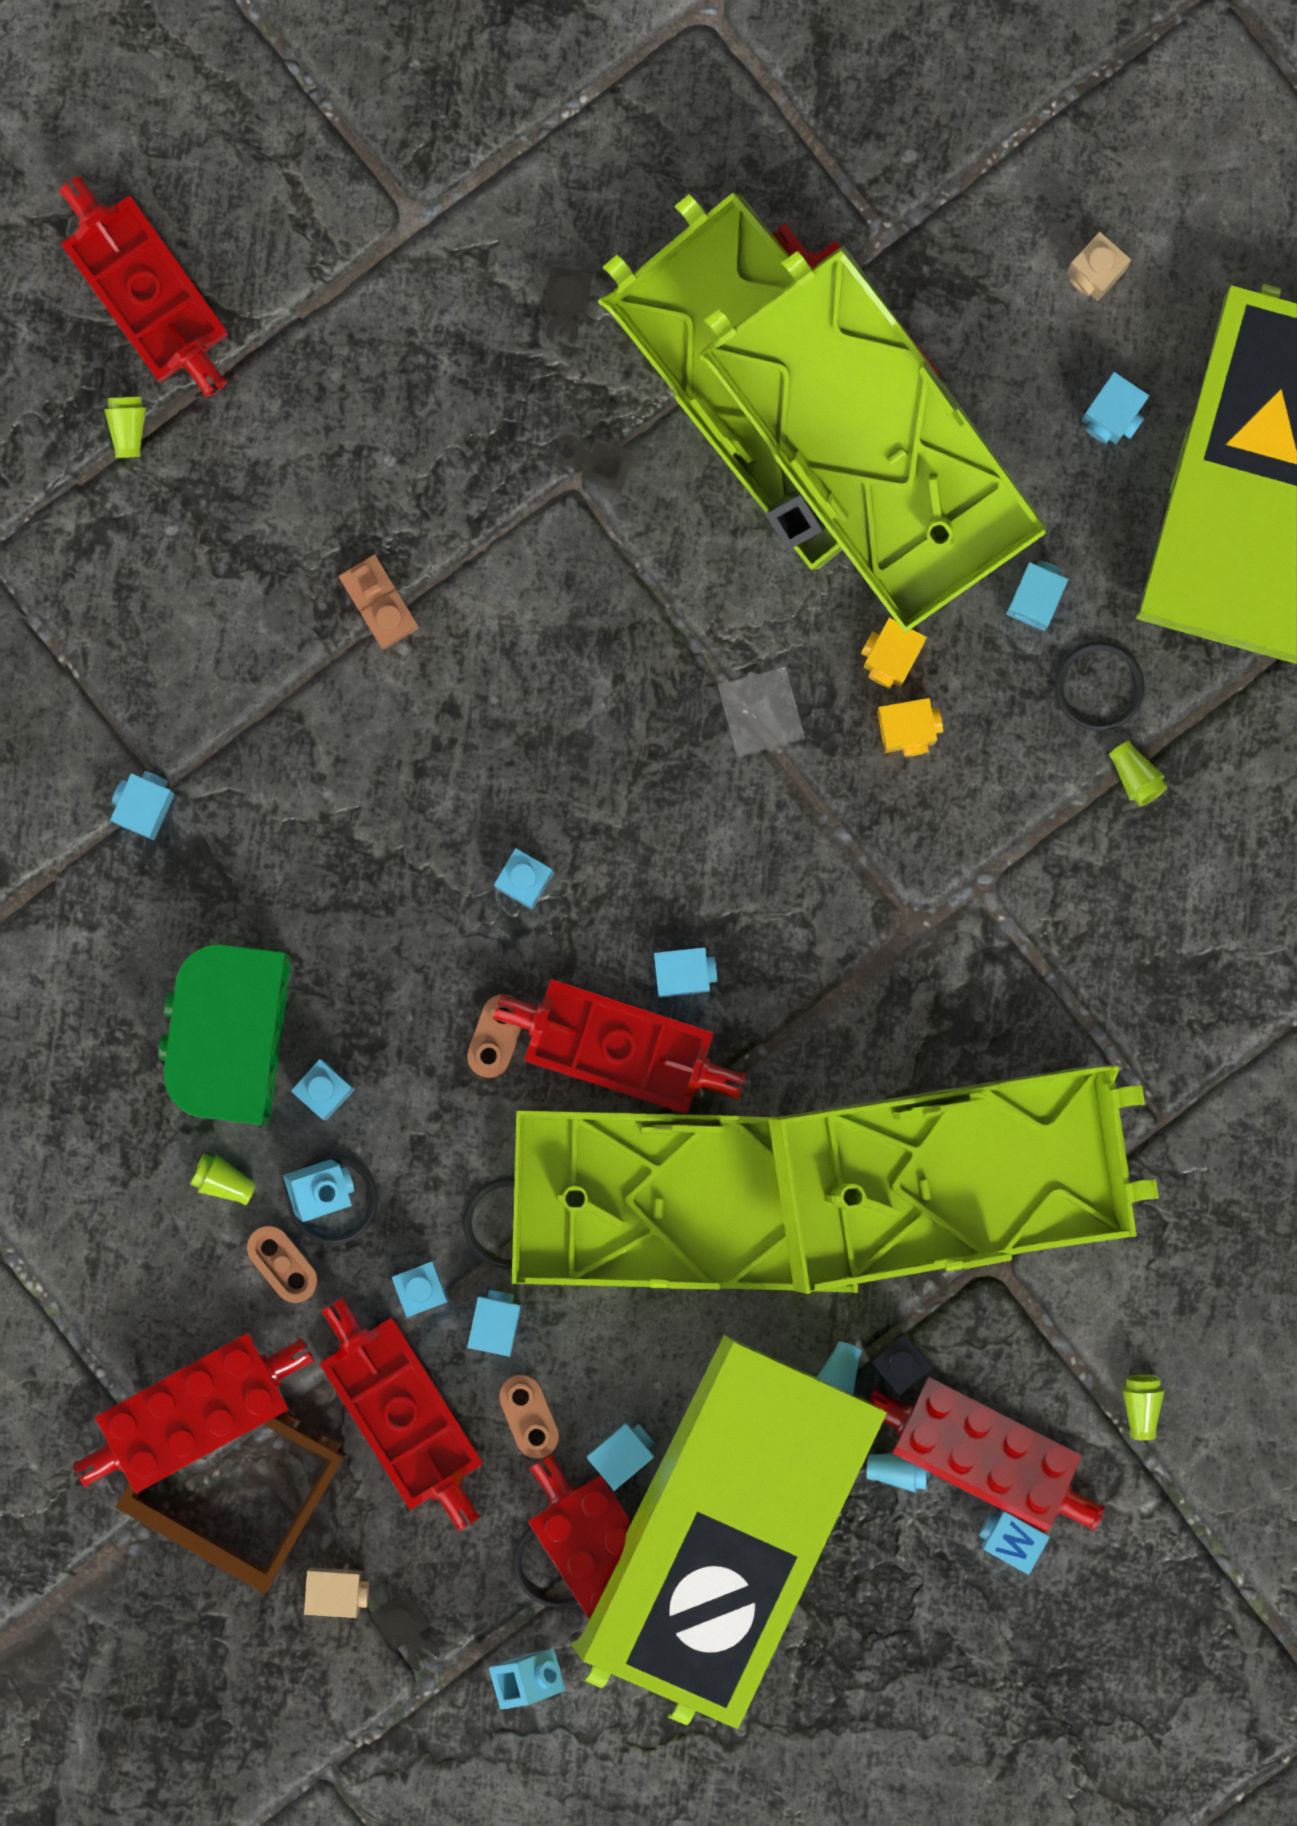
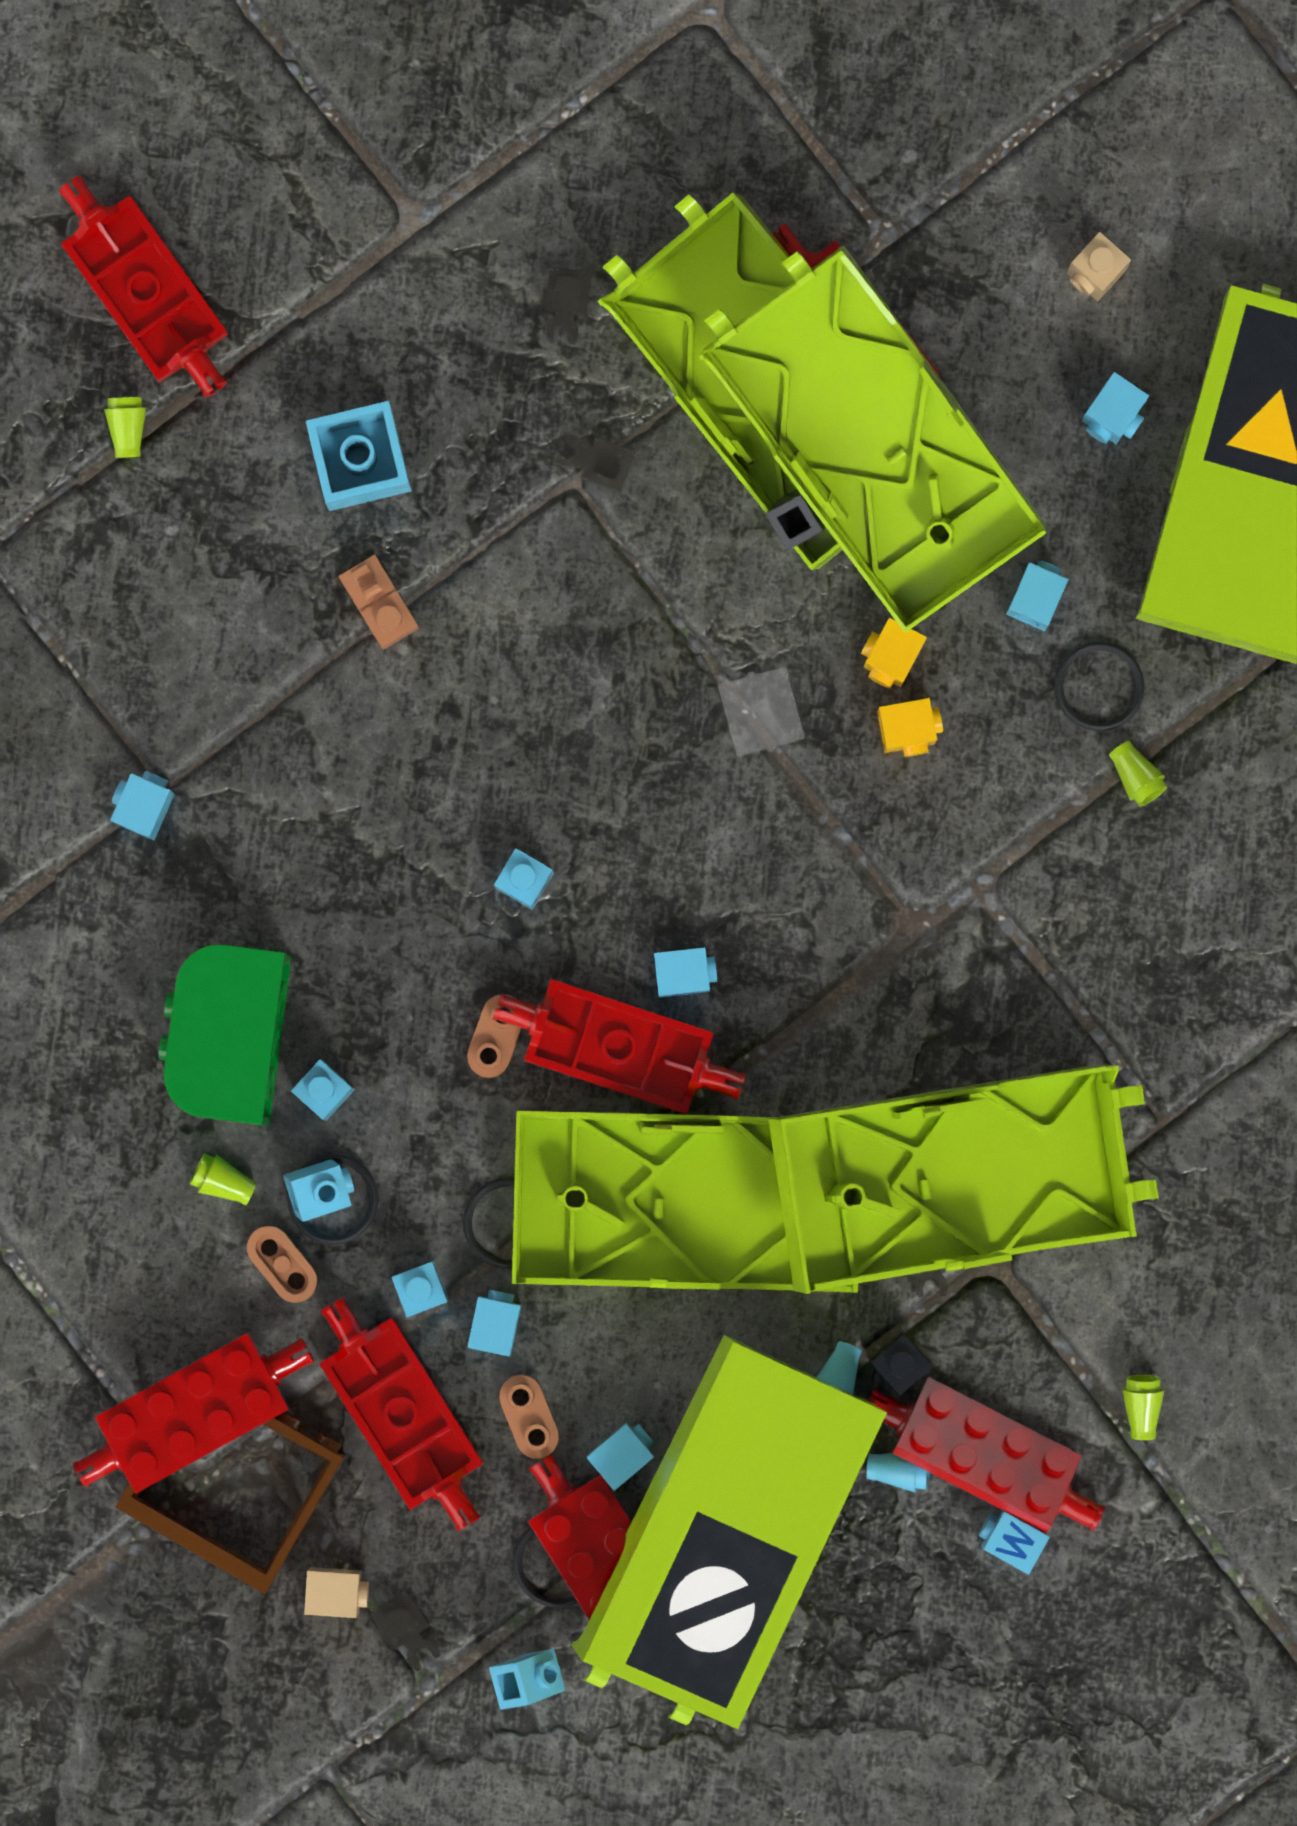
(358, 456): none -> medium azure brick

